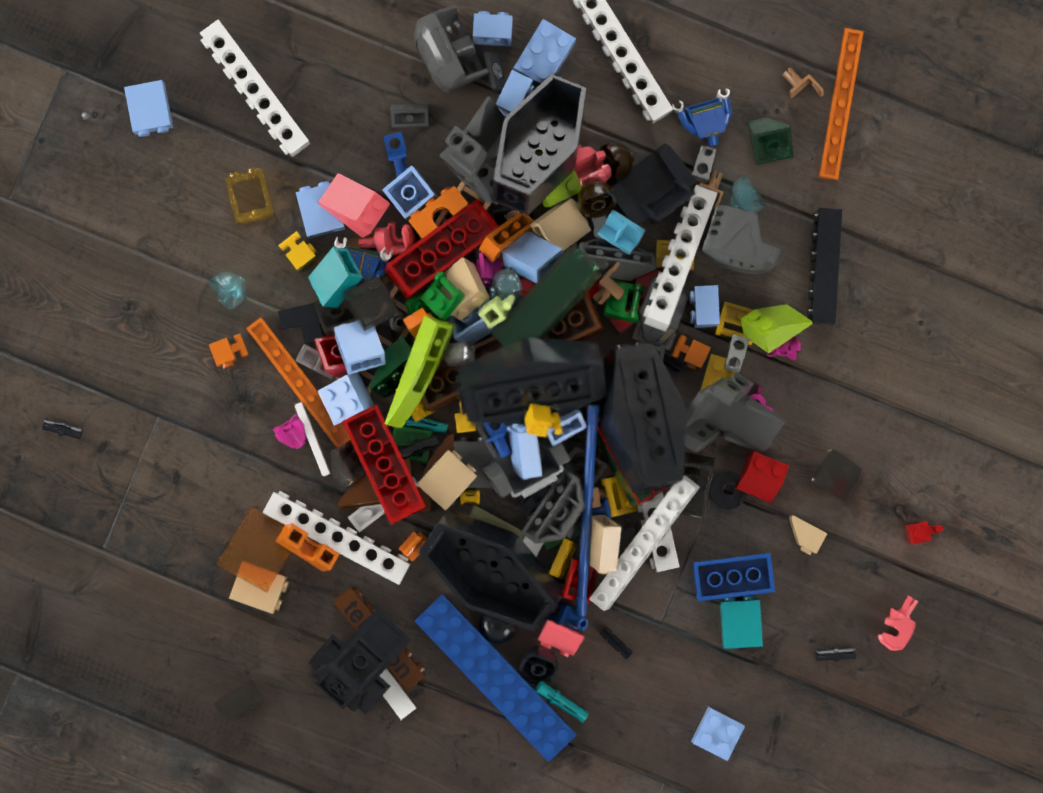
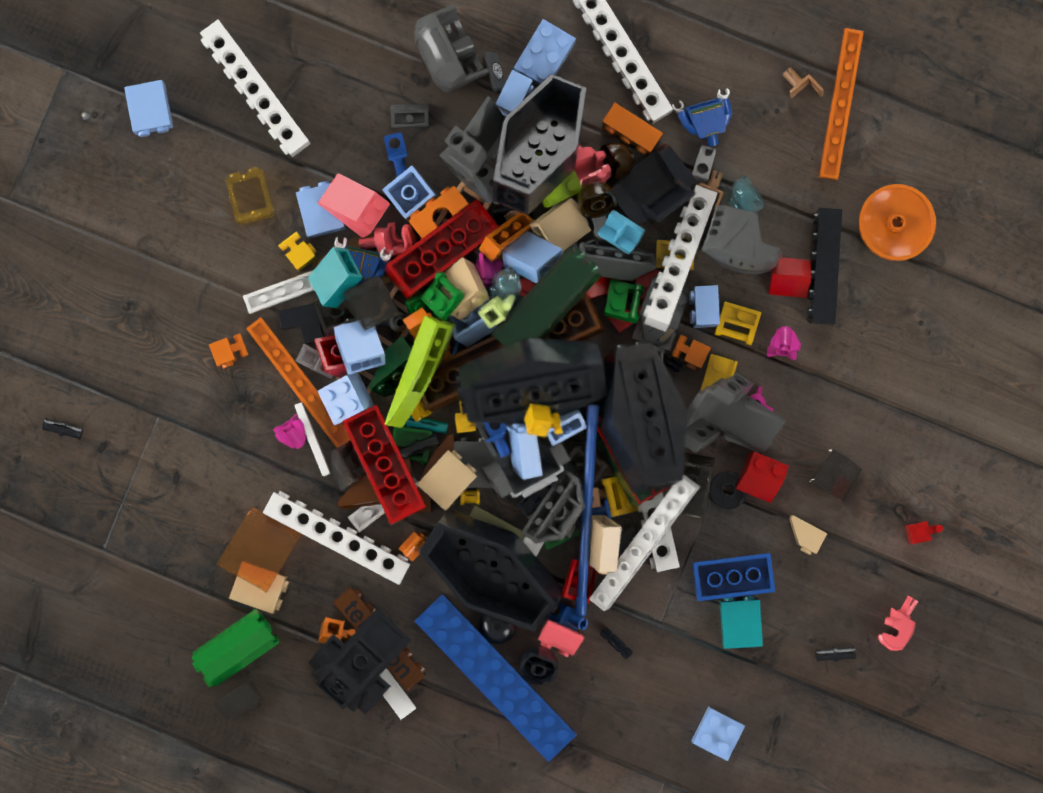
(230, 288): clear light blue cylinder -> none
(234, 648): none -> green brick
(278, 293): none -> white tile
(314, 553): orange arch -> none
(333, 626): none -> orange brick
(459, 354): clear slope -> none
(492, 29): light blue brick -> none
(556, 698): teal pin -> none
(563, 558): yellow plate -> none
(609, 287): medium nougat bracket -> none
(631, 129): none -> orange brick
(736, 353): light grey leg -> none
(770, 140): clear green slope -> none
(773, 326): lime slope -> none
(790, 278): none -> red slope
(897, 222): none -> orange dish

